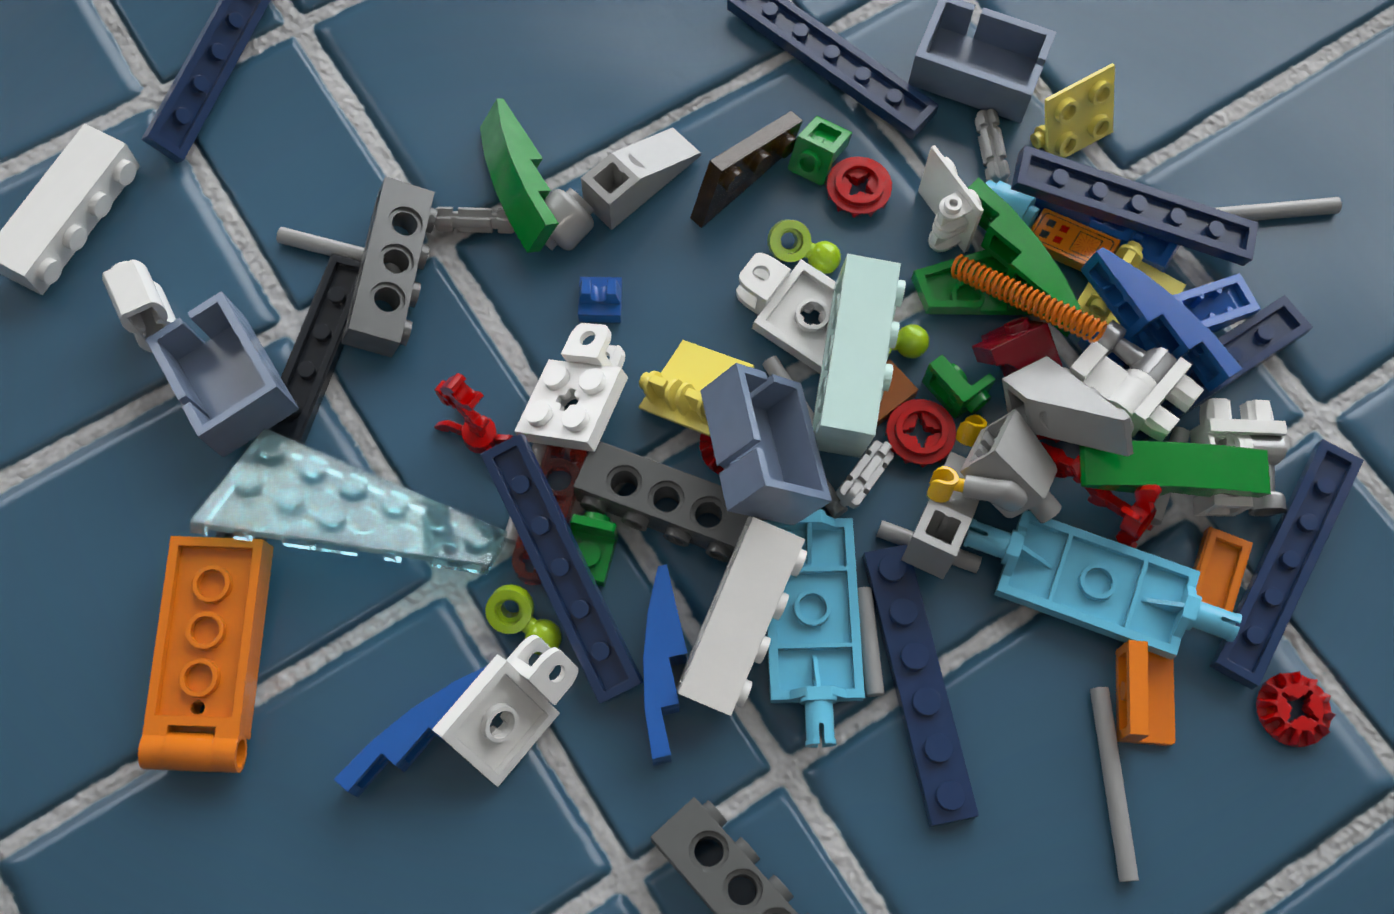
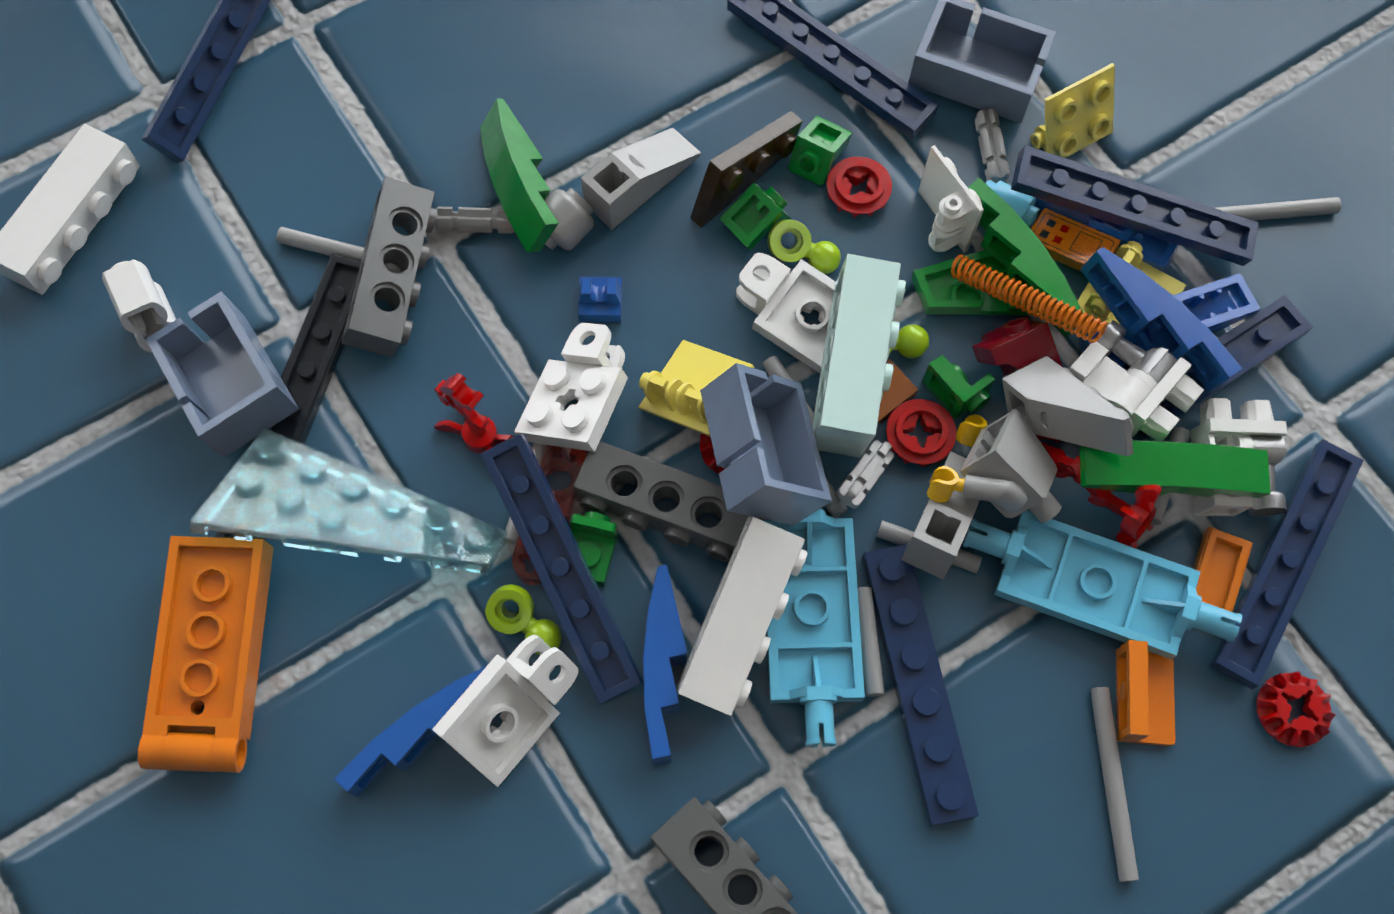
(755, 214): none -> green bracket

